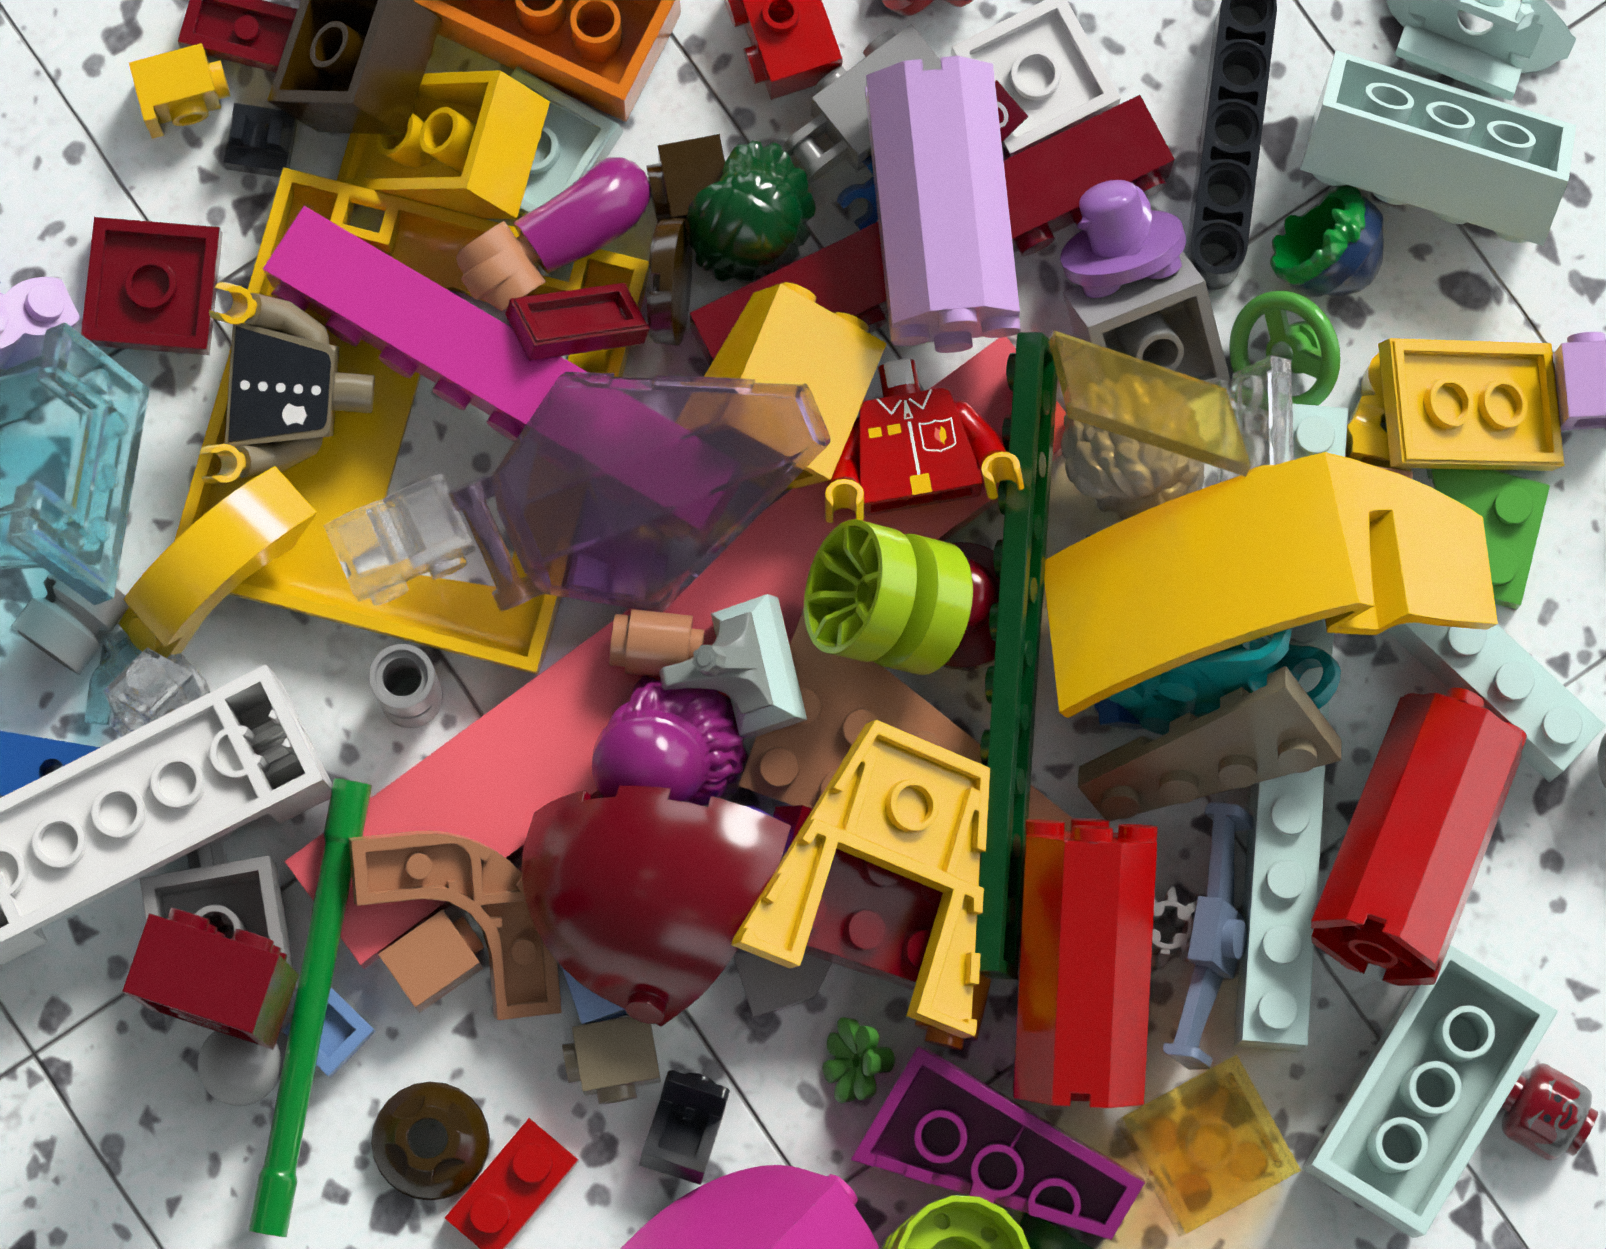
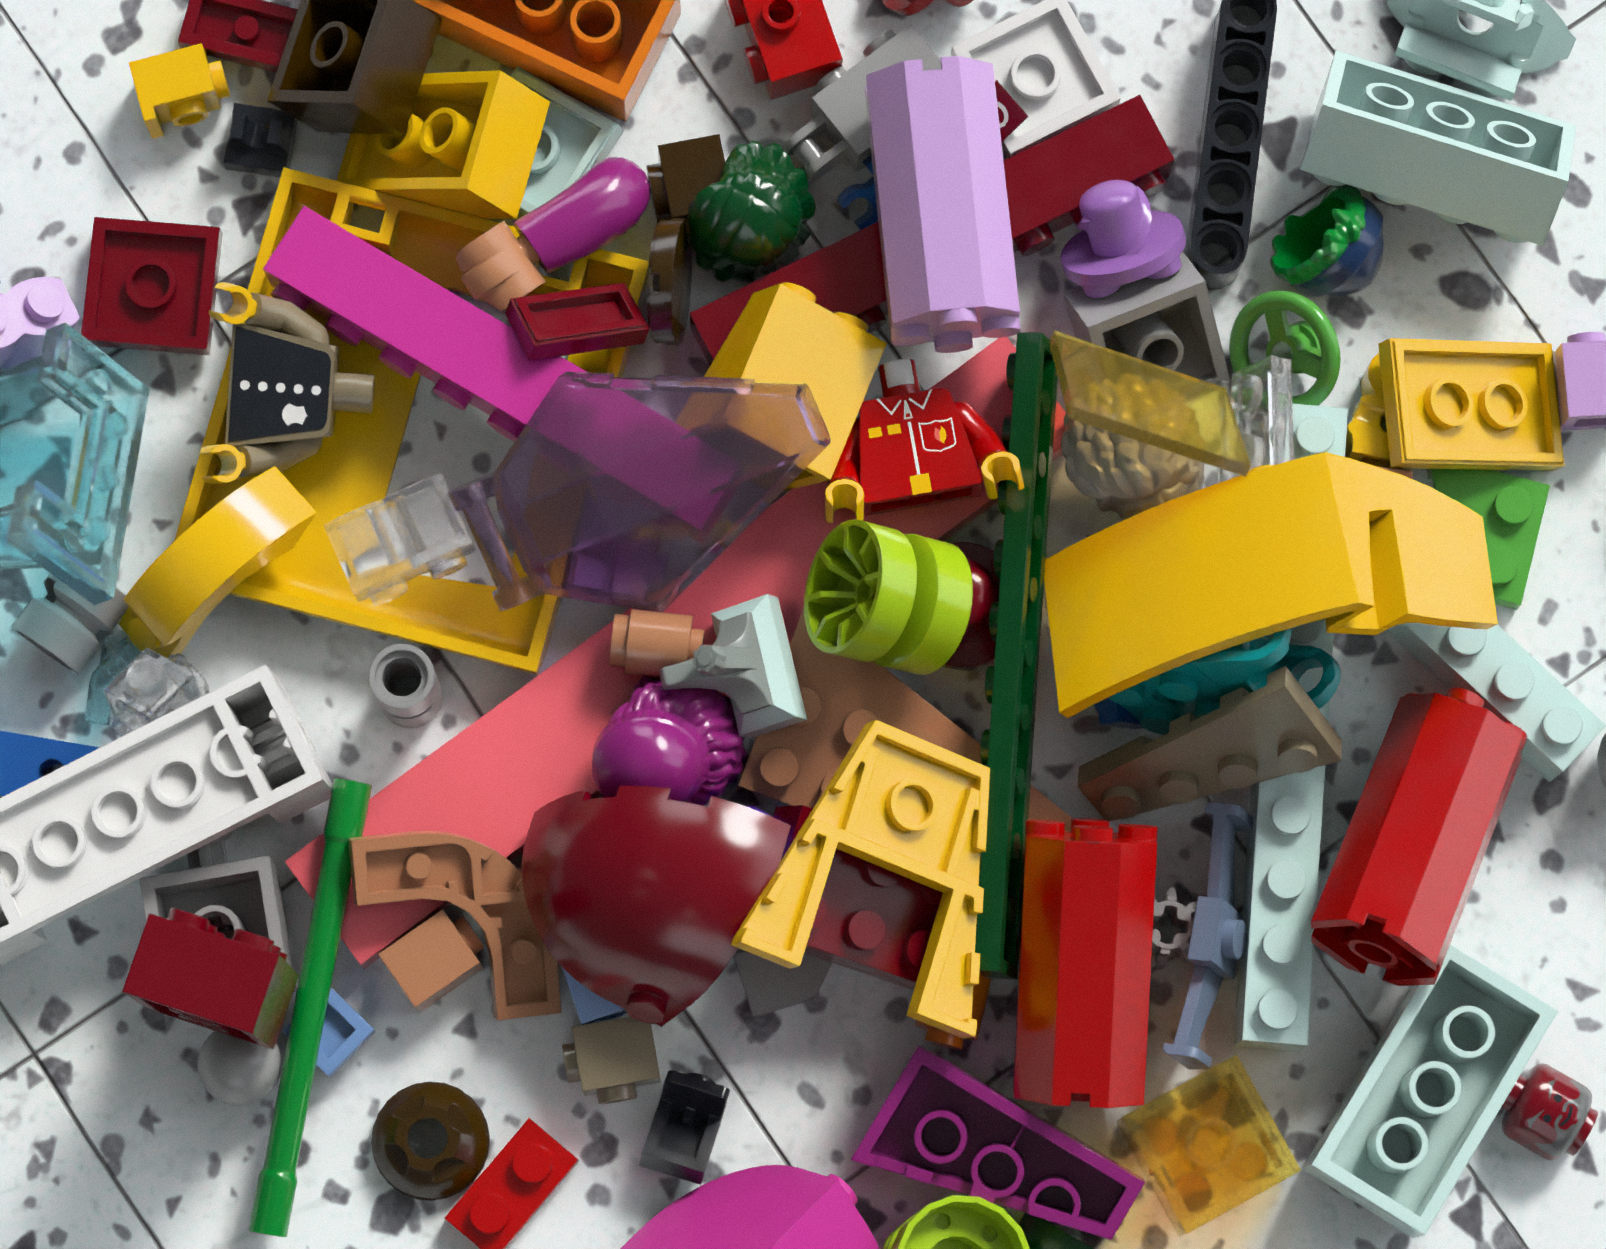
(855, 1060): bright green plant -> none

